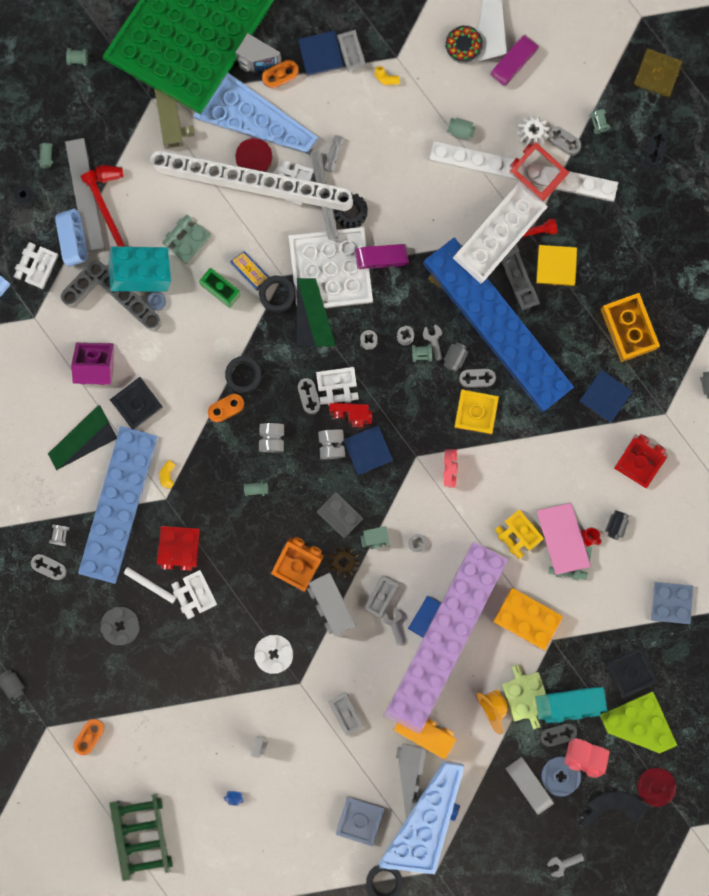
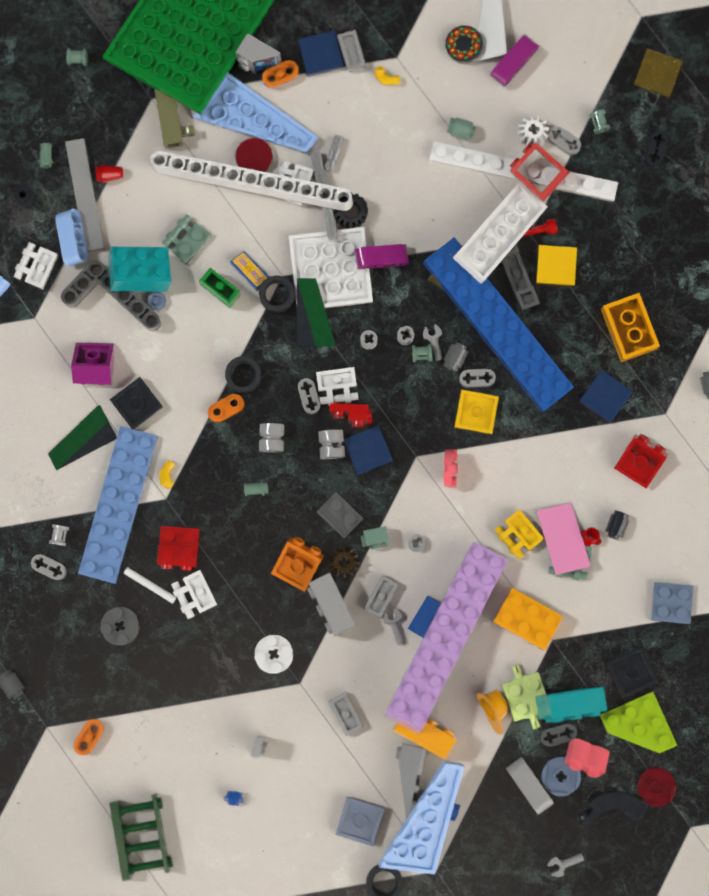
(89, 179): red piece -> none

